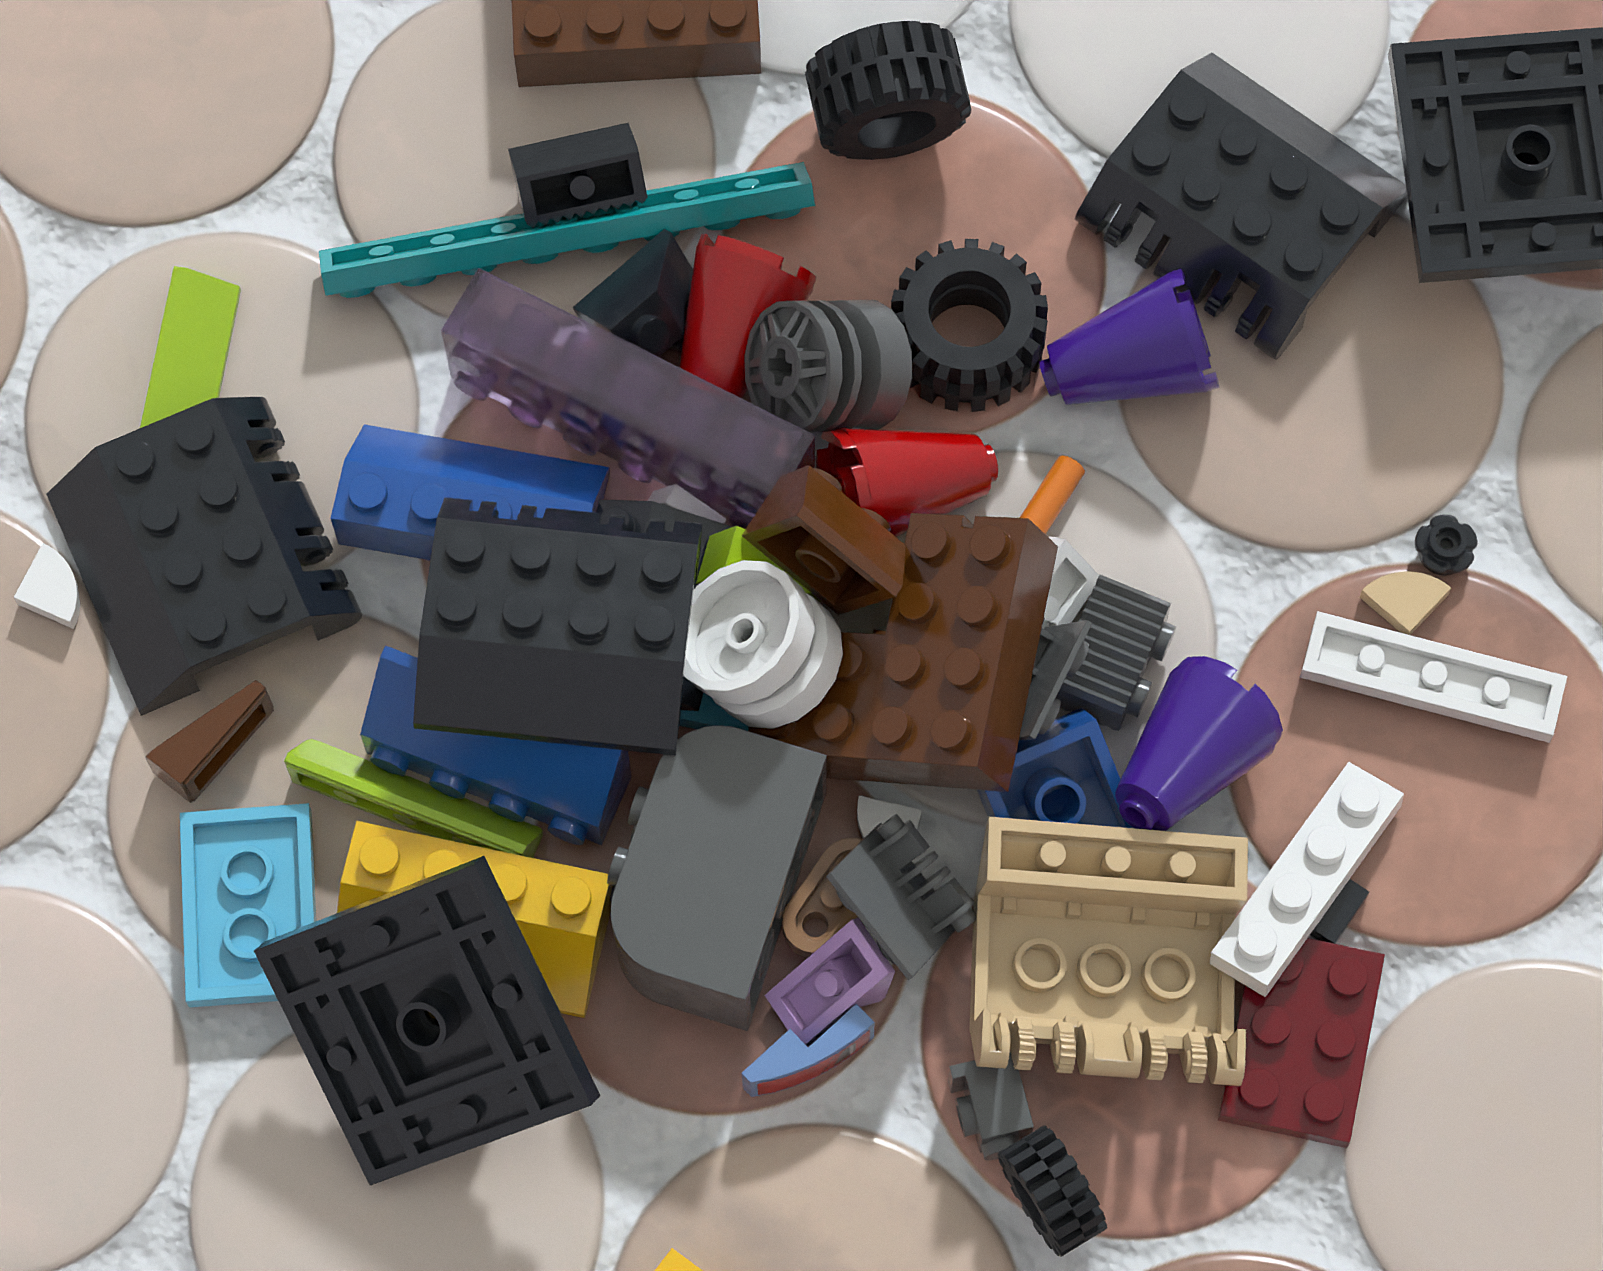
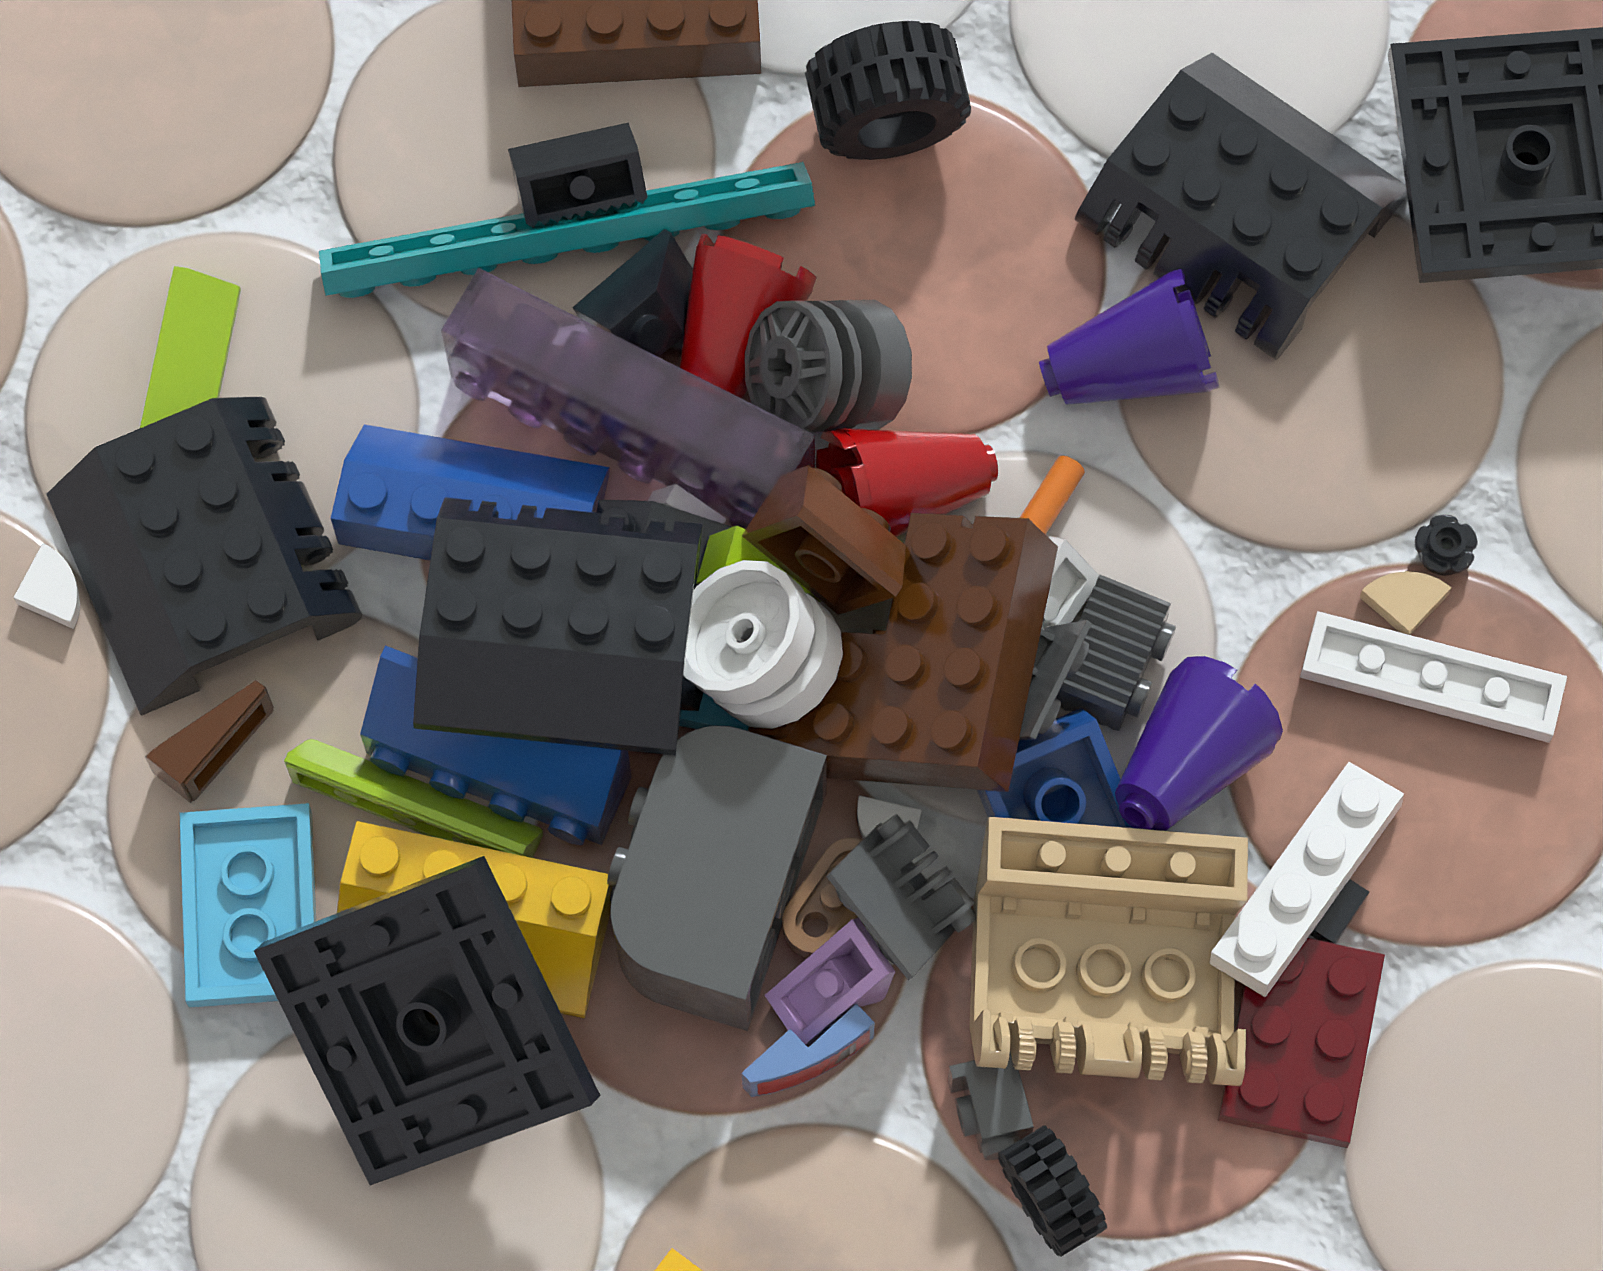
(980, 280): black tyre -> none

